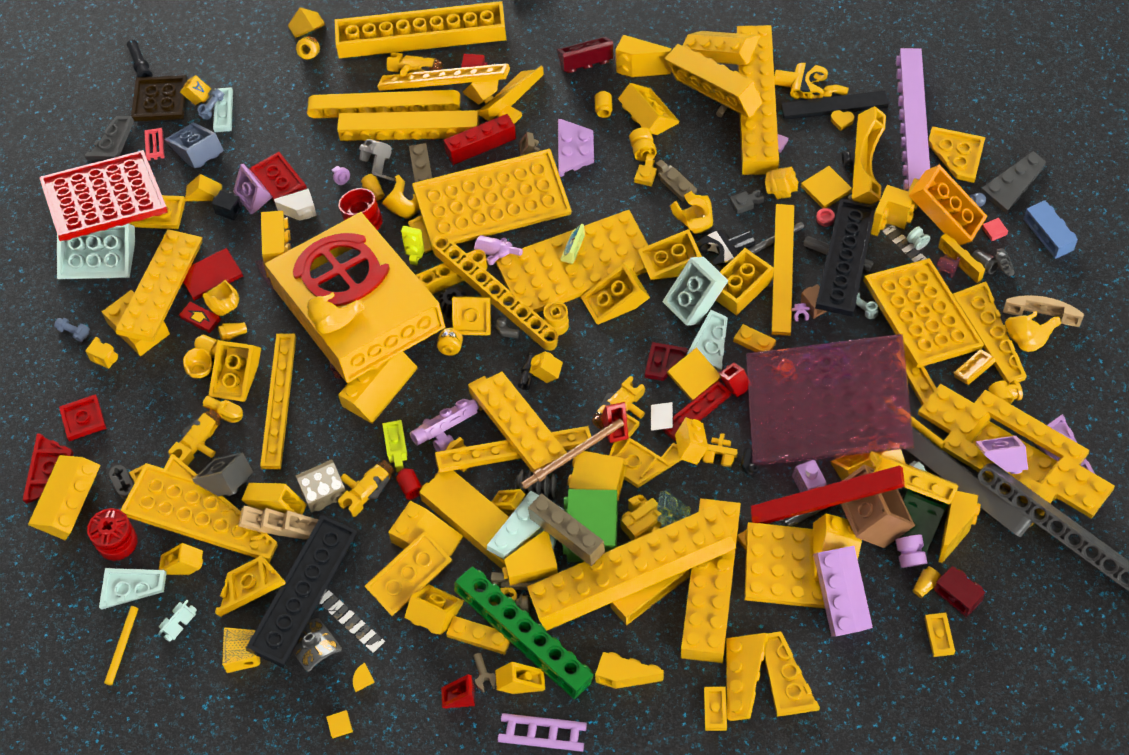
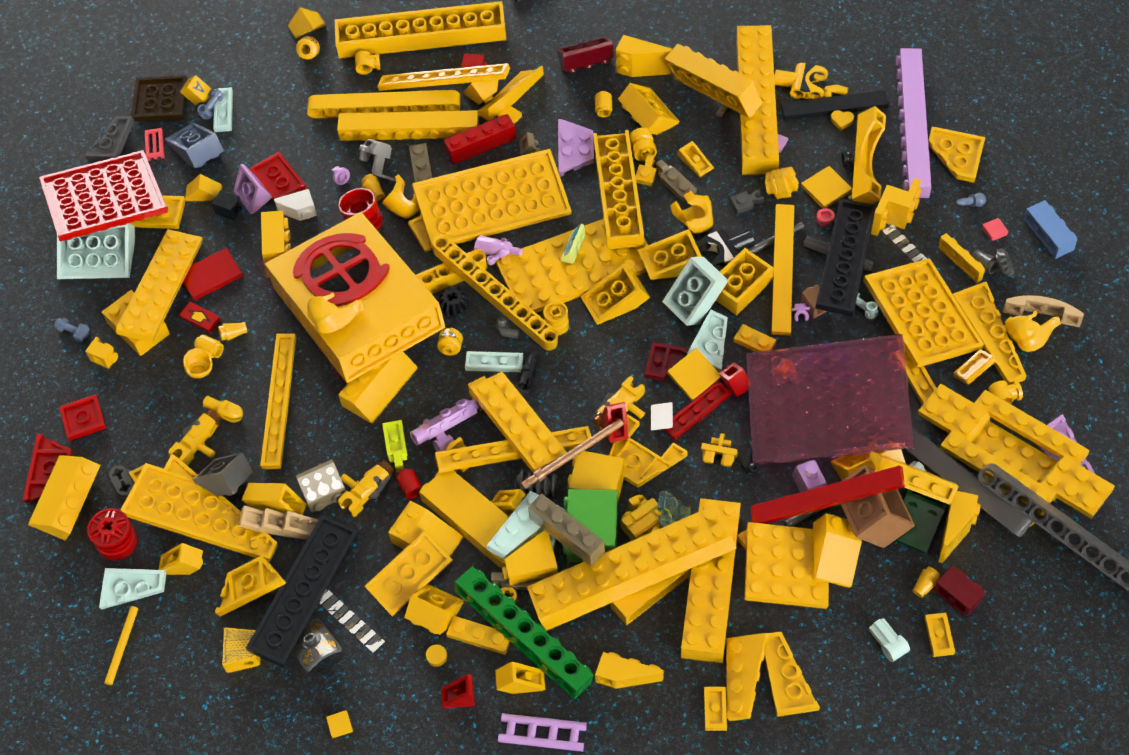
(140, 65): black pin -> none
(171, 627): light aqua hinge -> none
(221, 298): yellow hair -> none
(233, 370): yellow slope -> none
(362, 678): yellow tile -> none
(366, 62): none -> yellow piece
(412, 64): yellow piece -> none
(413, 243): neon yellow hinge -> none
(436, 655): none -> yellow tile
(472, 315): yellow tile -> none
(483, 674): dark tan bar -> none
(494, 361): none -> light aqua tile
(523, 602): dark tan plate -> none
(546, 367): yellow brick -> none
(618, 191): none -> yellow tile
(691, 441): yellow brick -> none
(695, 159): none -> yellow slope
(722, 46): yellow slope -> none
(843, 591): lavender slope -> none
(892, 644): none -> light aqua piece
(911, 551): lavender wheel -> none
(918, 238): light aqua wheel -> none
(927, 433): yellow piece -> none
(948, 205): light orange brick -> none
(948, 265): clear pink brick -> none
(1005, 452): lavender slope -> none
(1009, 186): dark grey wing -> none

